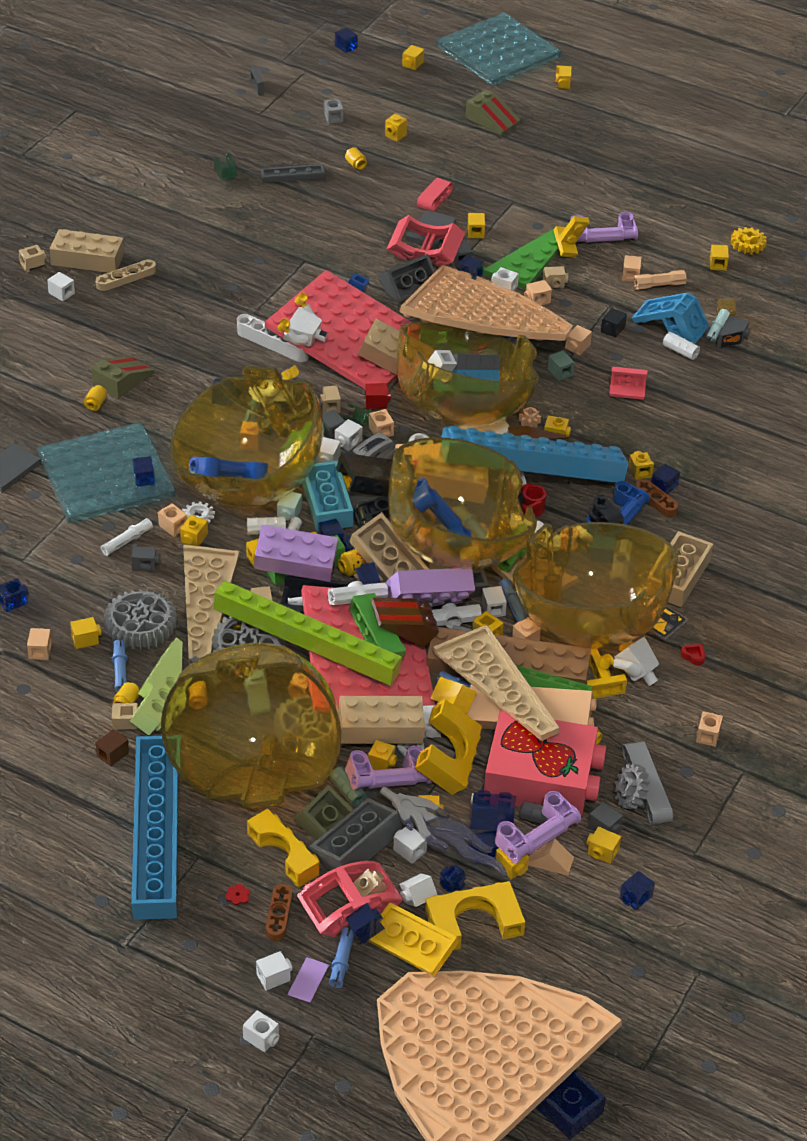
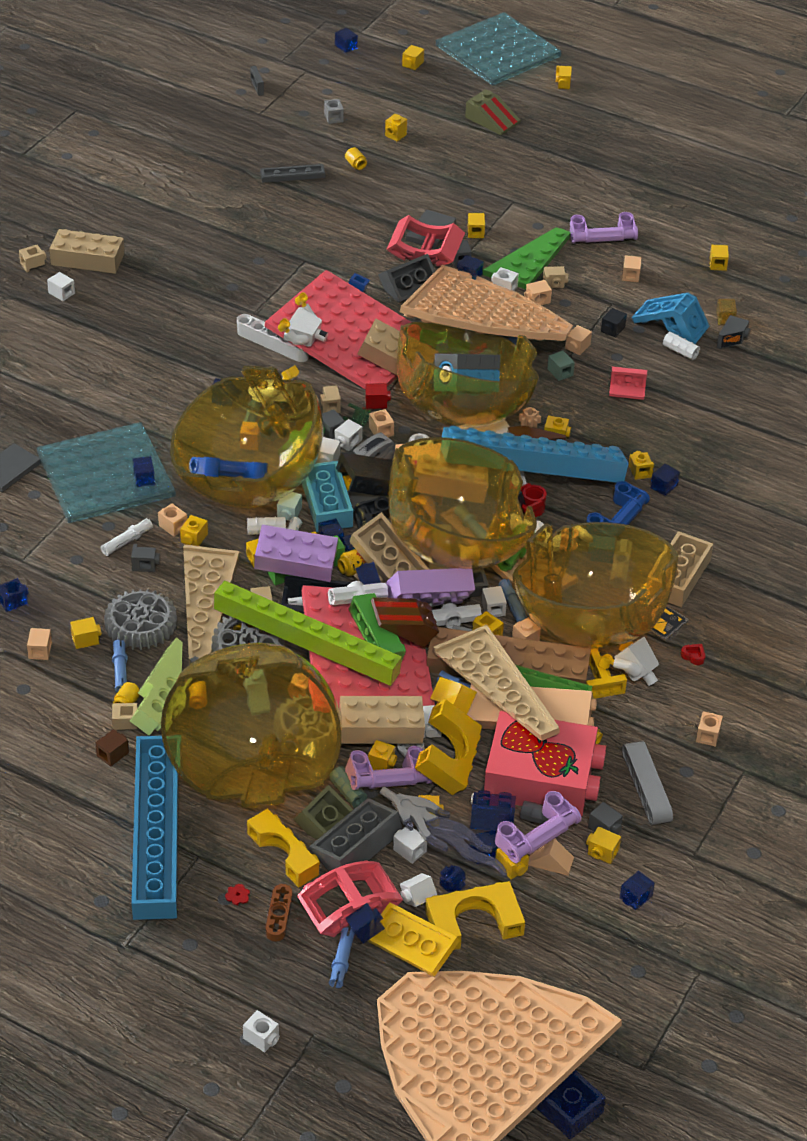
(95, 398): yellow brick -> none
(109, 280): tan beam -> none
(119, 374): olive slope -> none
(206, 513): white gear -> none
(227, 170): clear green window -> none
(273, 970): white brick -> none
(308, 979): lavender sticker -> none
(370, 883): tan brick -> none
(428, 498): blue piece -> none
(434, 194): coral beam -> none
(443, 359): white brick -> none
(567, 236): yellow bracket -> none
(605, 513): black piece -> none
(632, 786): light grey gear -> none
(666, 505): dark orange beam -> none
(672, 278): light nougat axle -> none
(717, 325): light aqua axle -> none
(748, 240): yellow gear -> none

